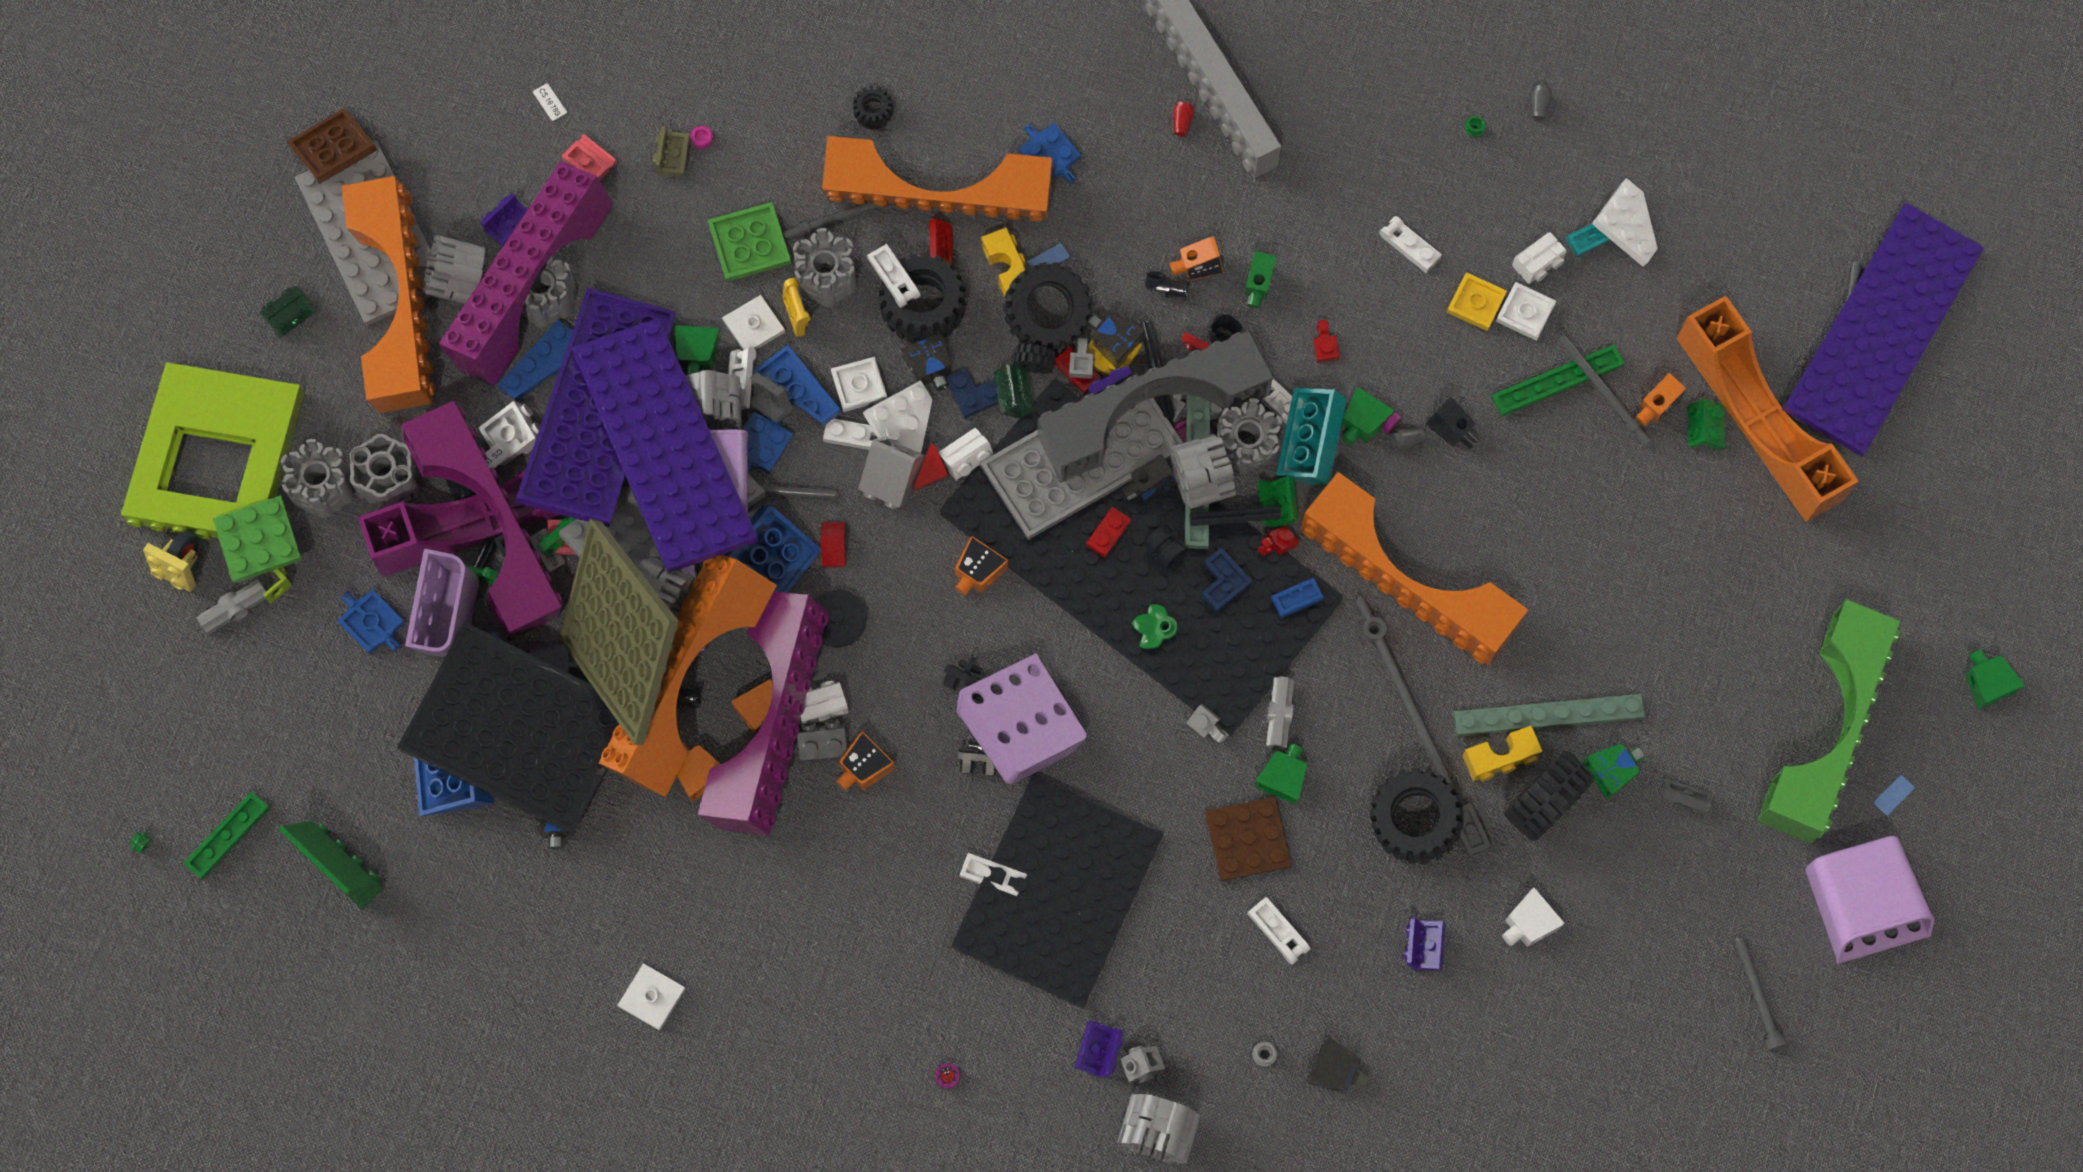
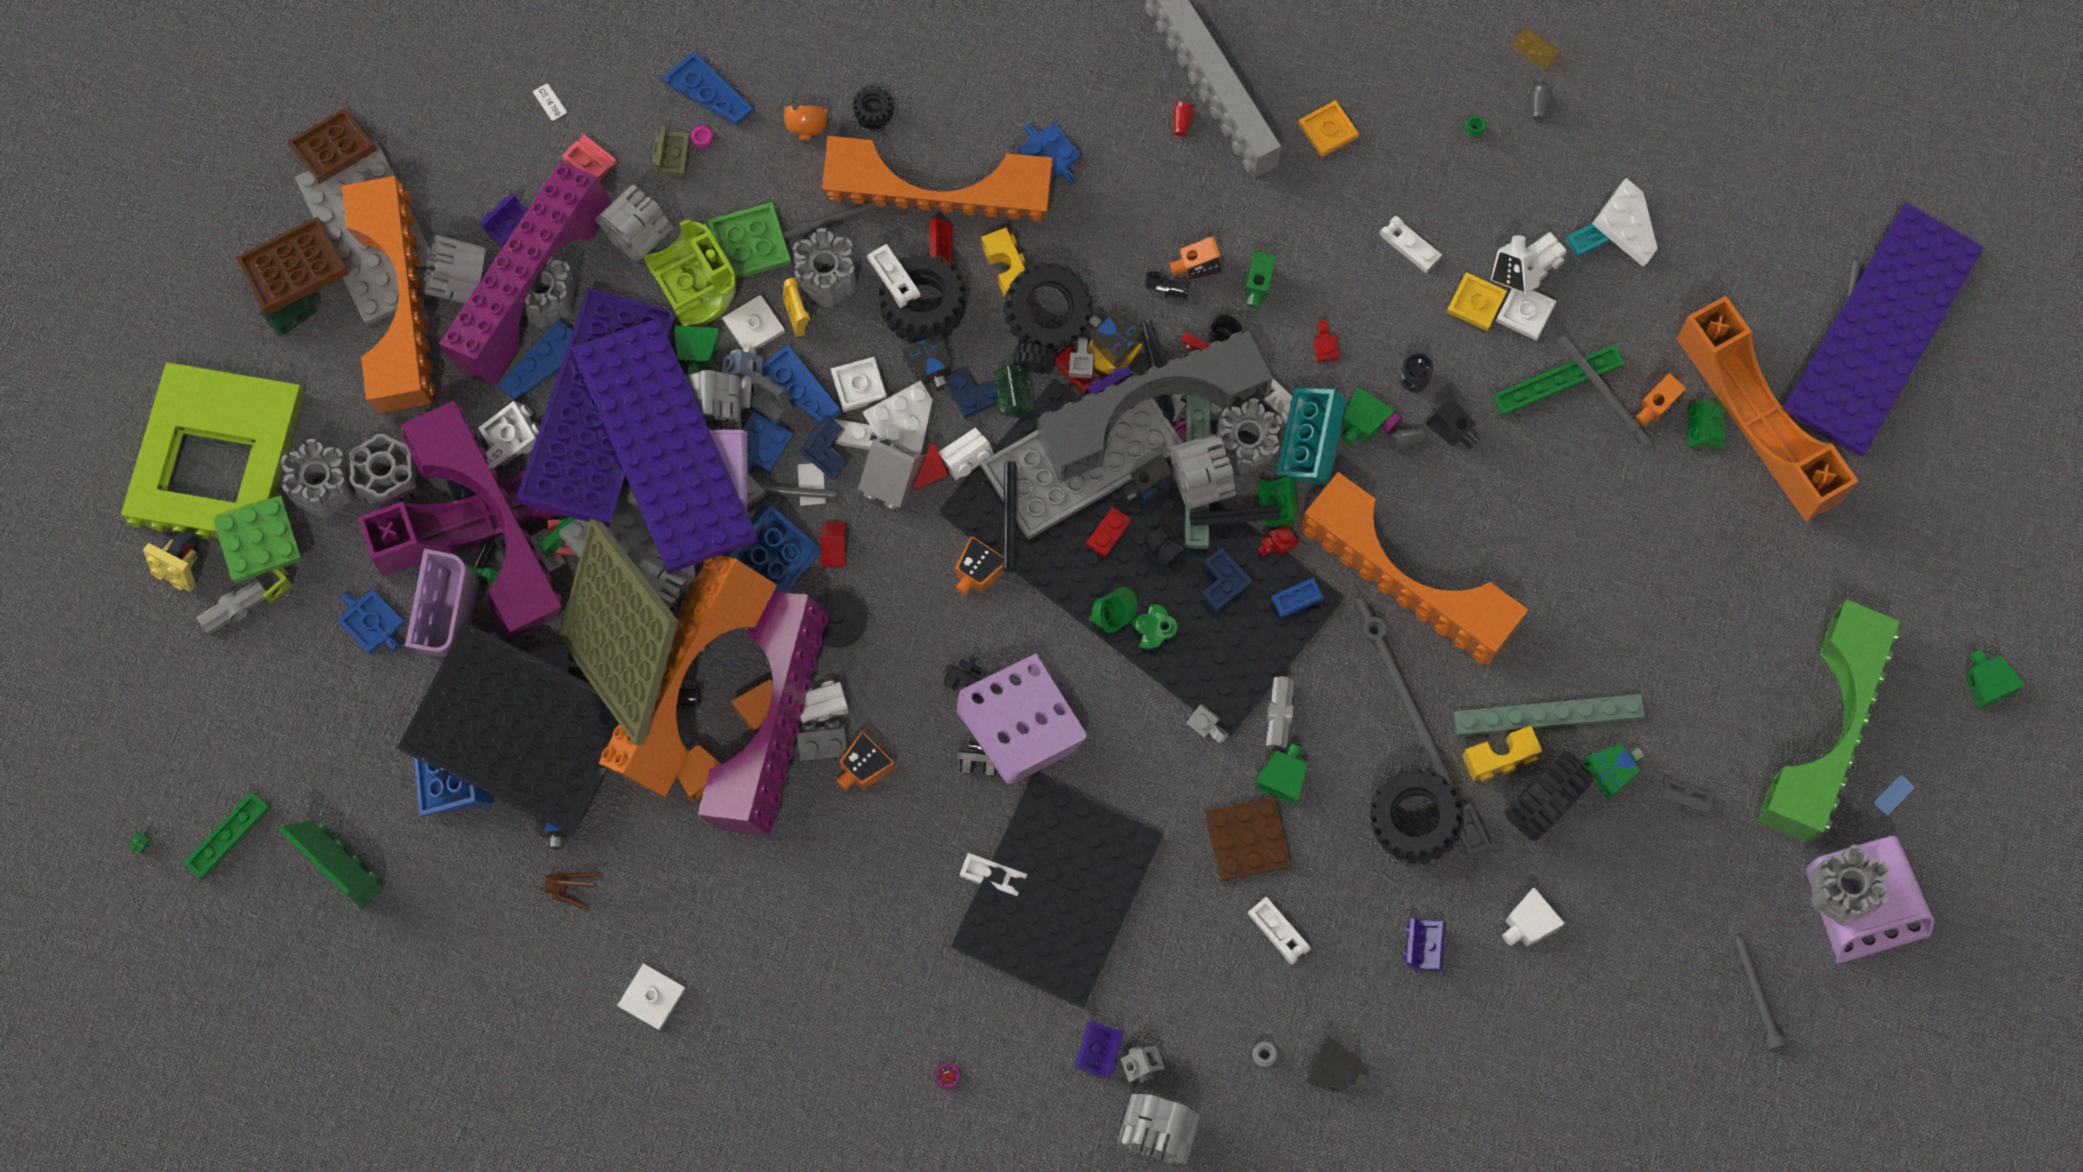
(291, 266): none -> reddish brown plate
(559, 884): none -> reddish brown plant
(630, 226): none -> light grey piece
(694, 275): none -> lime piece
(703, 85): none -> blue wing
(738, 363): none -> sand blue bracket
(805, 121): none -> orange cylinder
(810, 477): none -> white sticker
(819, 448): none -> dark blue plate
(1009, 517): none -> black axle
(1055, 254): medium blue sticker -> none
(1114, 610): none -> green piece
(1328, 128): none -> light orange plate
(1416, 372): none -> black wheel
(1516, 266): none -> torso
(1535, 48): none -> clear yellow plate
(1866, 878): none -> light grey piece

